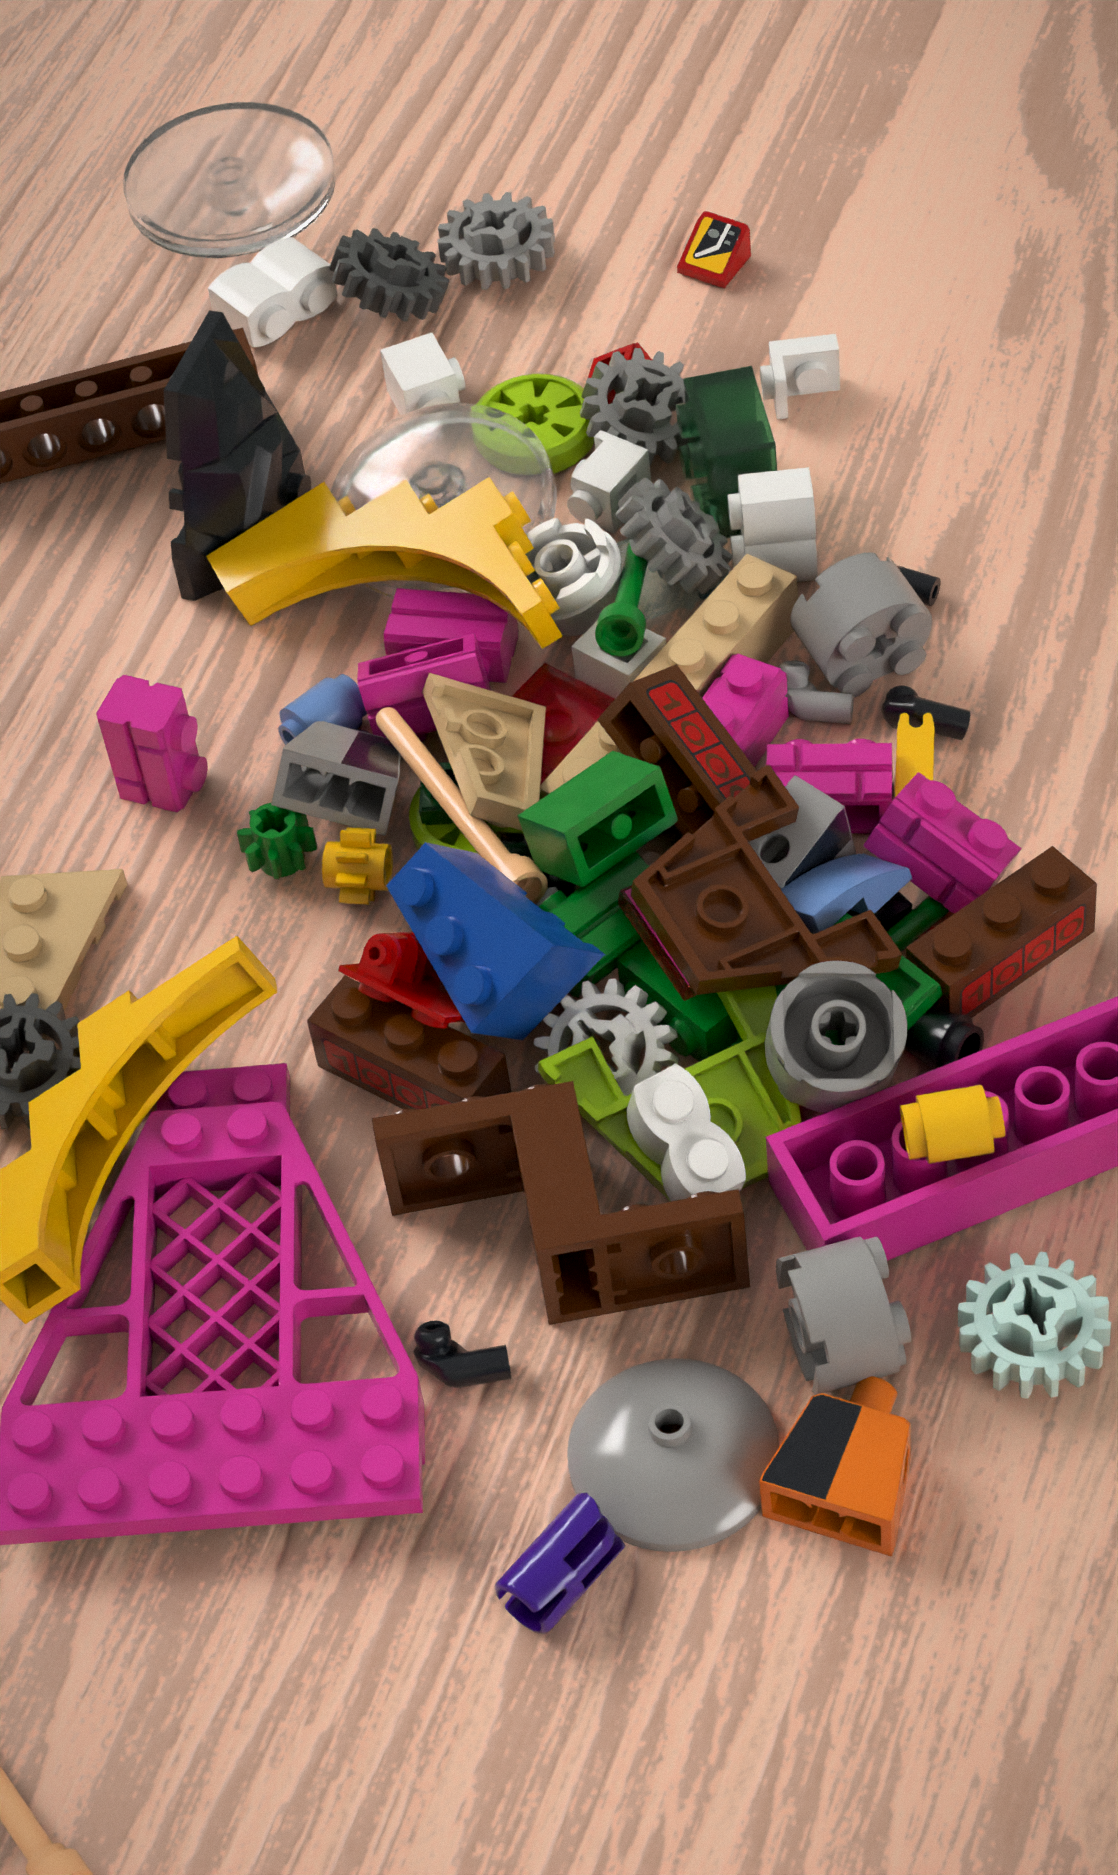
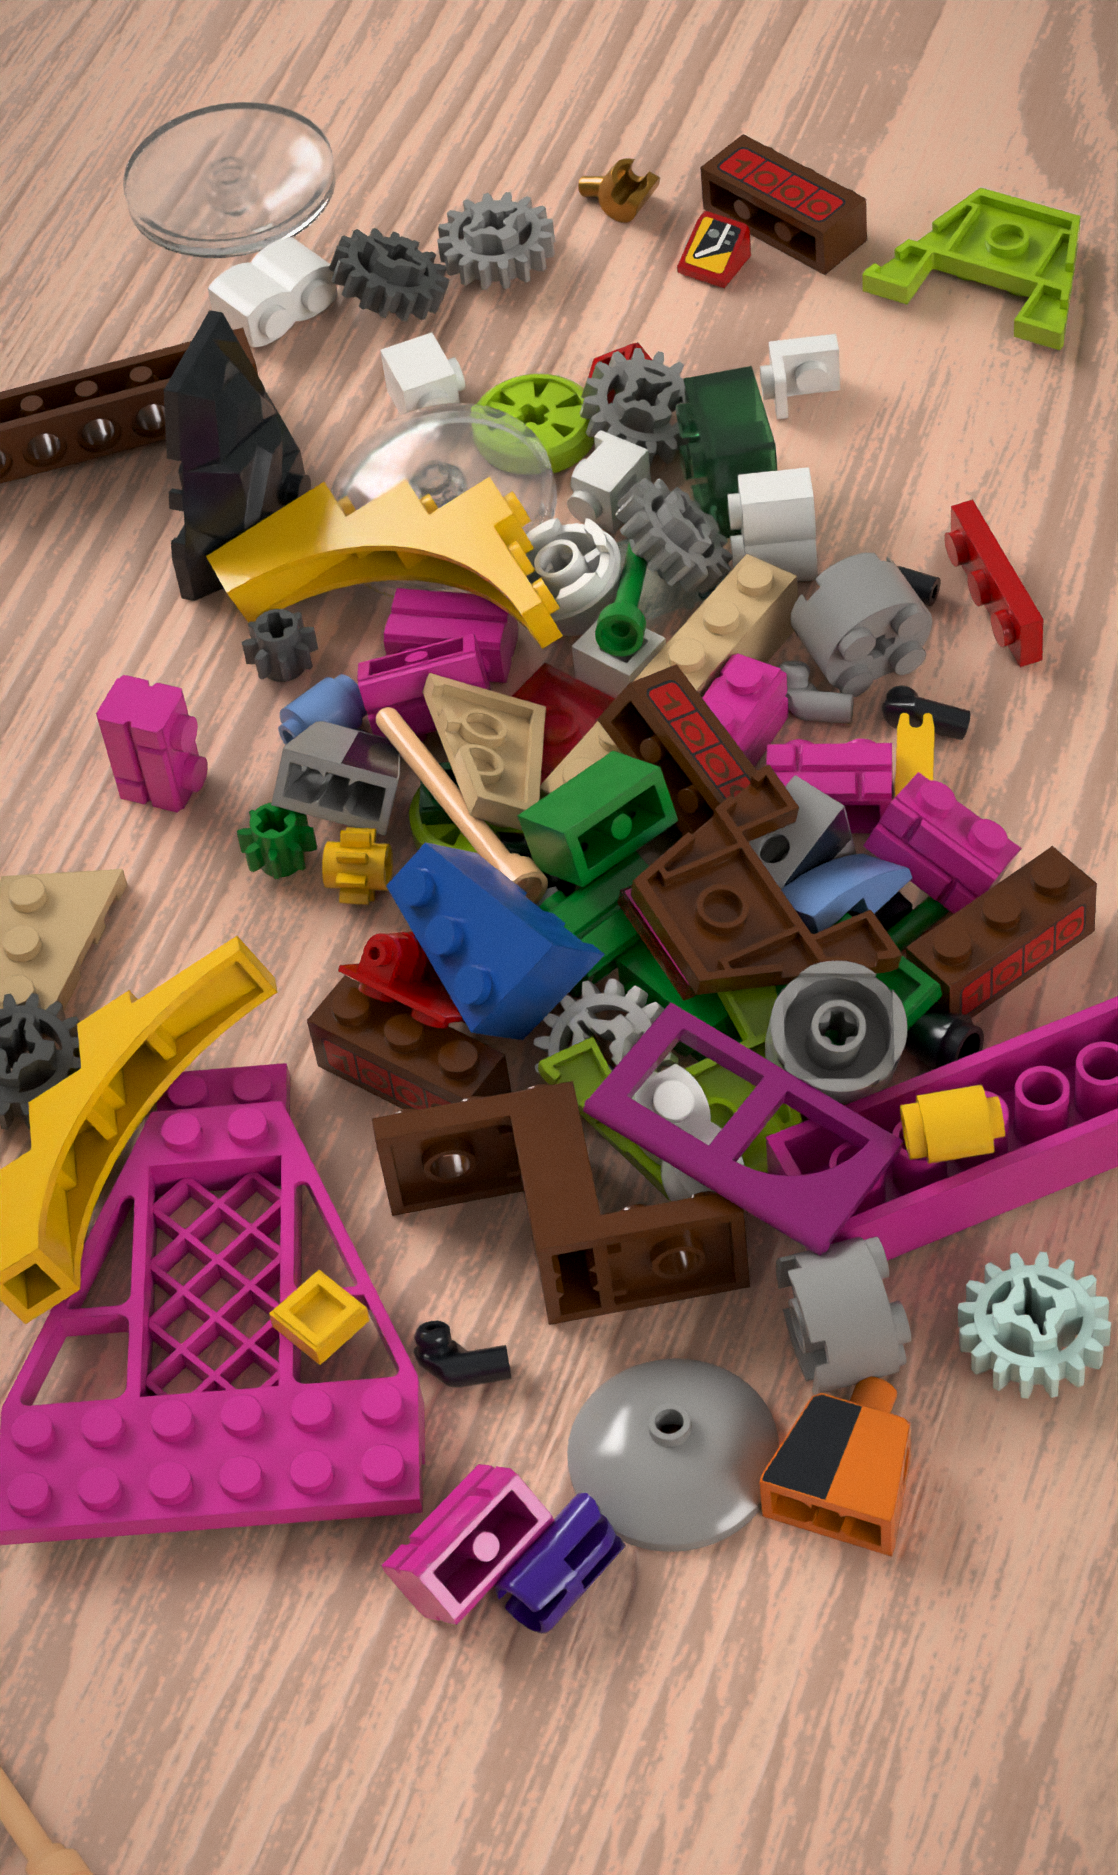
(280, 645): none -> dark grey gear
(319, 1317): none -> yellow tile
(468, 1543): none -> dark pink brick
(620, 190): none -> pearl gold piece
(785, 203): none -> reddish brown brick
(801, 1206): none -> magenta window
(995, 584): none -> red plate
(998, 244): none -> lime wing

